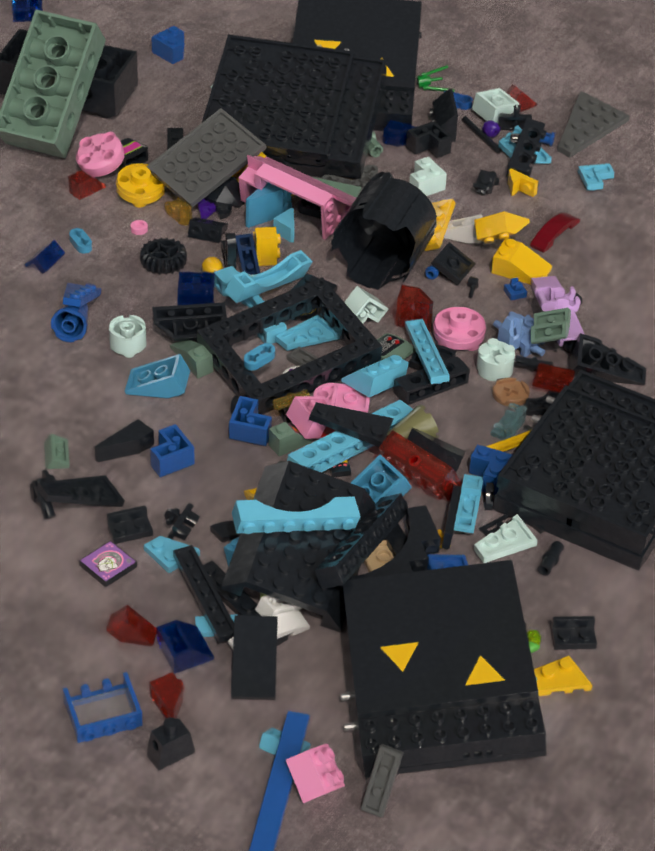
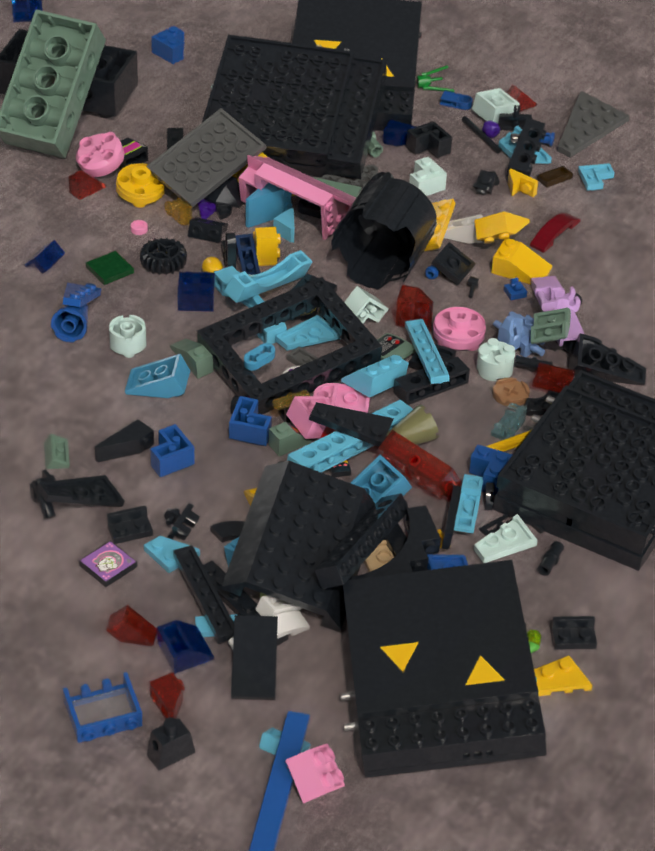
(80, 240): dark azure beam -> none
(109, 267): none -> dark green tile
(183, 321): black wedge -> none
(256, 517): medium azure arch -> none
(382, 780): dark grey tile -> none
(442, 450): black slope -> none
(445, 113): black slope -> none
(555, 176): none -> dark brown tile

